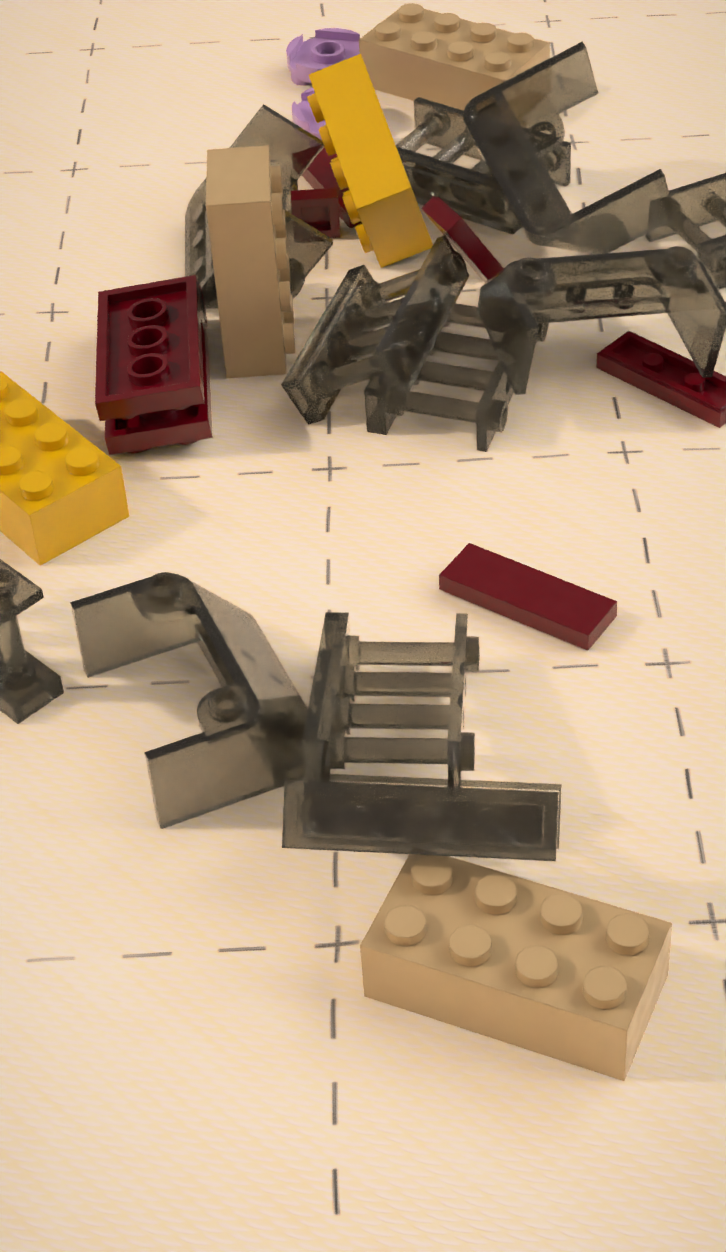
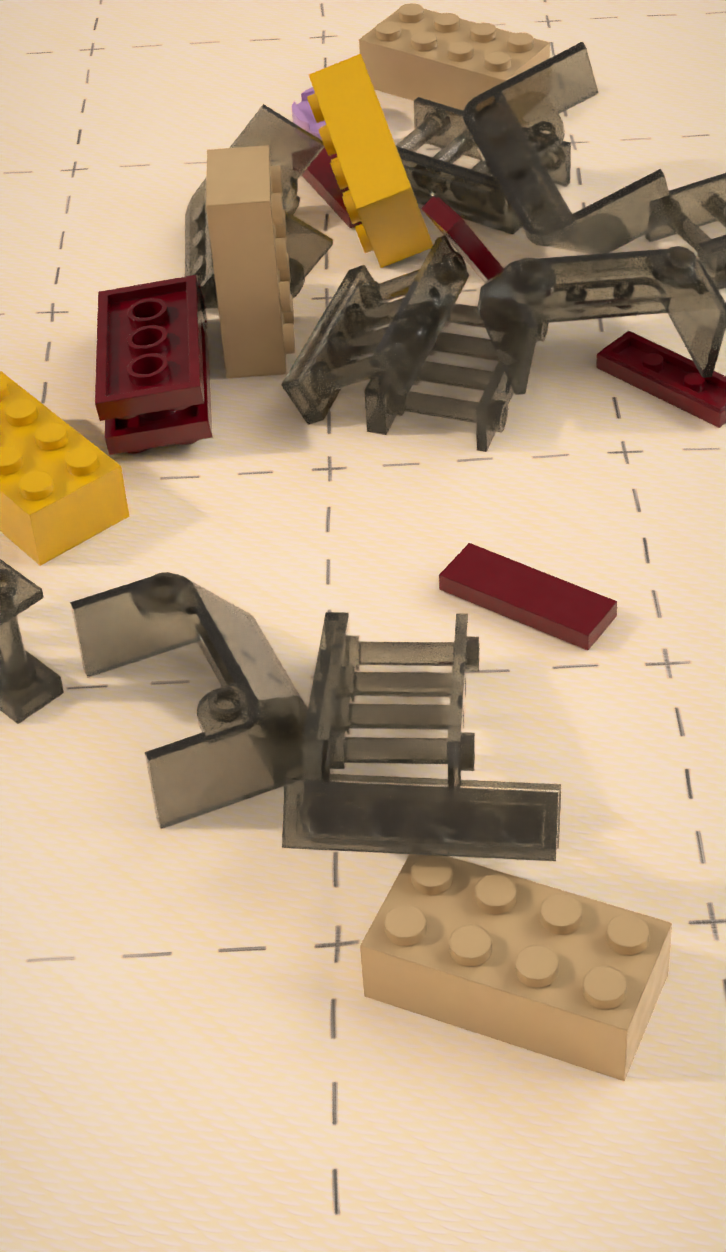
(318, 209): dark red plate -> none
(324, 50): lavender plate -> none

